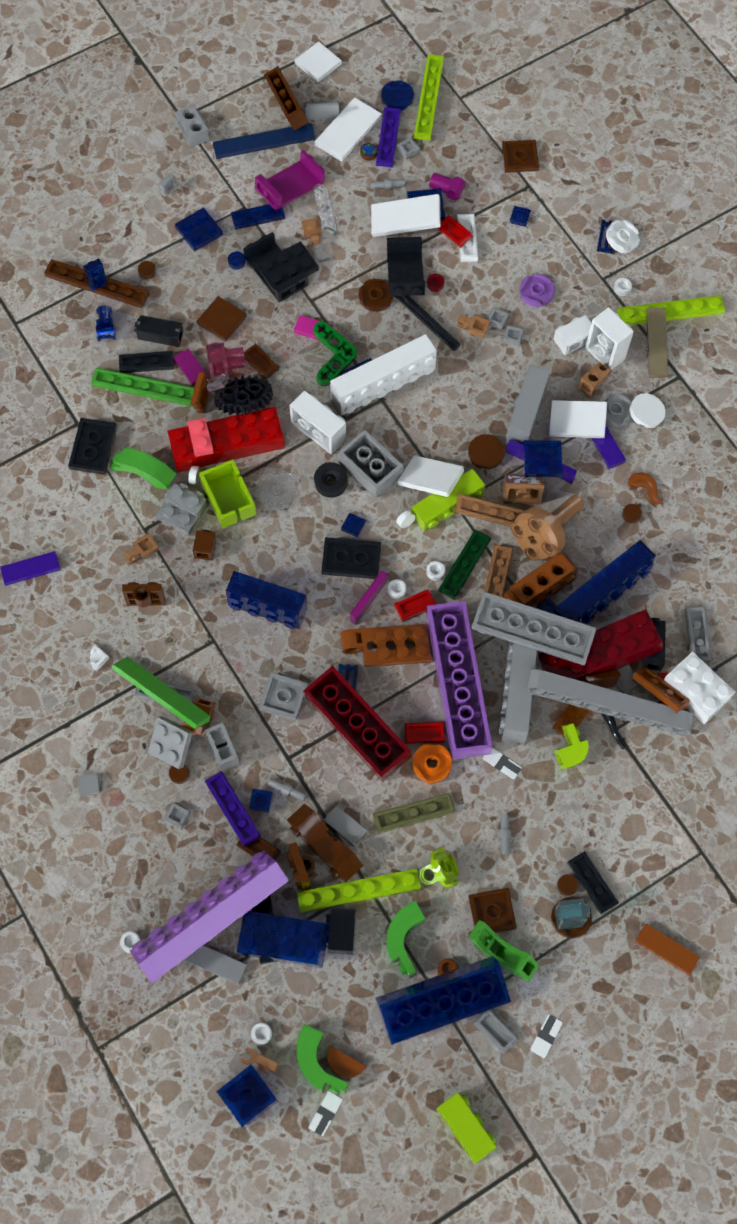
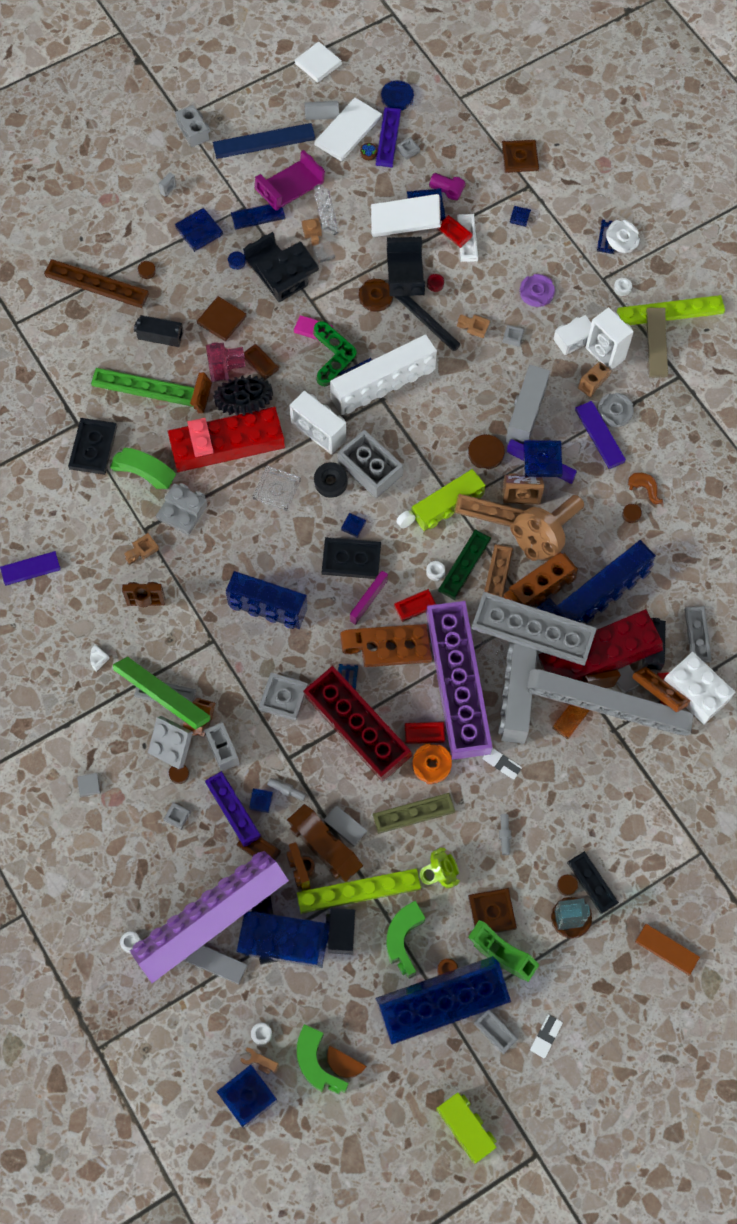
(95, 274): clear blue plate -> none
(105, 327): clear blue connector -> none
(146, 362): black tile -> none
(188, 365): magenta tile -> none
(194, 475): white tile -> none
(204, 545): reddish brown brick -> none
(217, 382): clear tile -> none
(227, 493): lime piece -> none
(286, 98): reddish brown brick -> none
(325, 1113): white sticker -> none
(387, 183): light grey bar -> none
(397, 589): white tile -> none
(428, 97): lime plate -> none
(431, 476): white tile -> none
(498, 318): light grey tile -> none
(575, 750): lime brick -> none
(578, 419): white tile -> none
(613, 727): black animal -> none
(647, 410): white tile -> none

